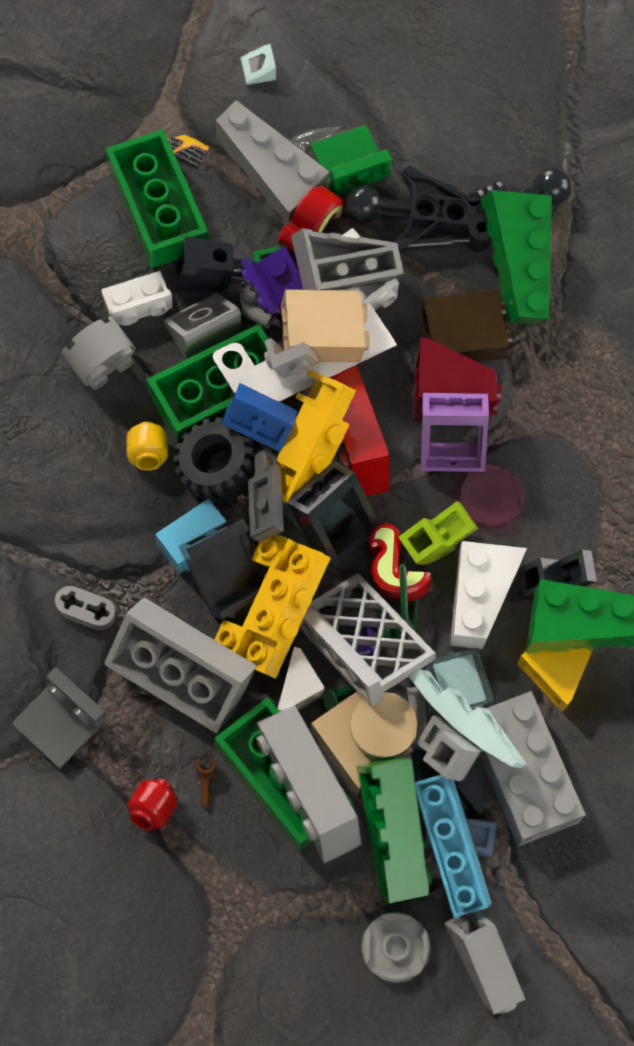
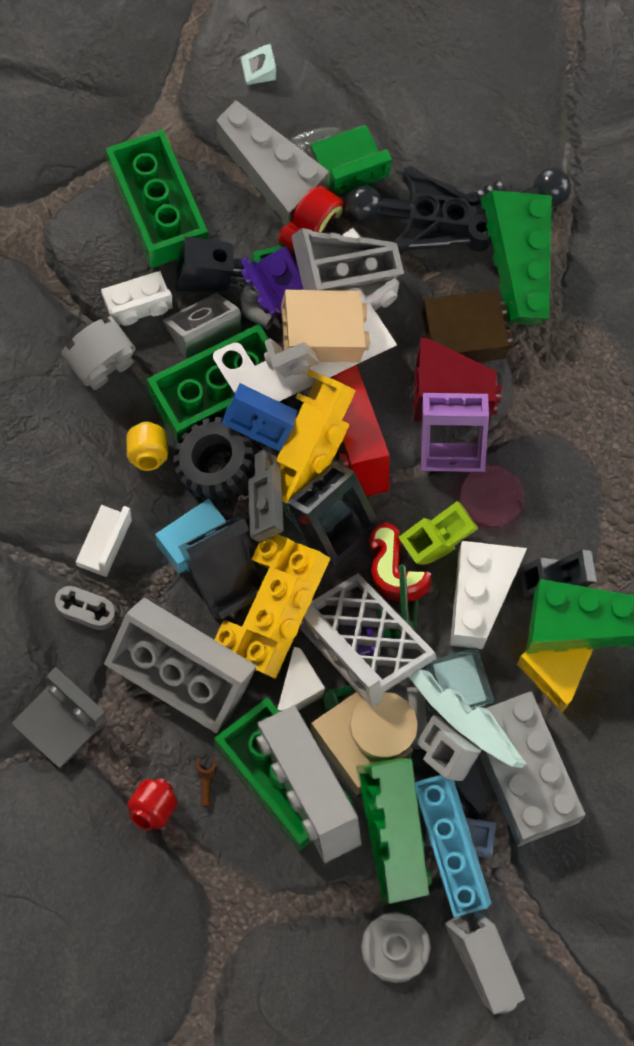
(104, 540): none -> white panel
(188, 149): sticker -> none

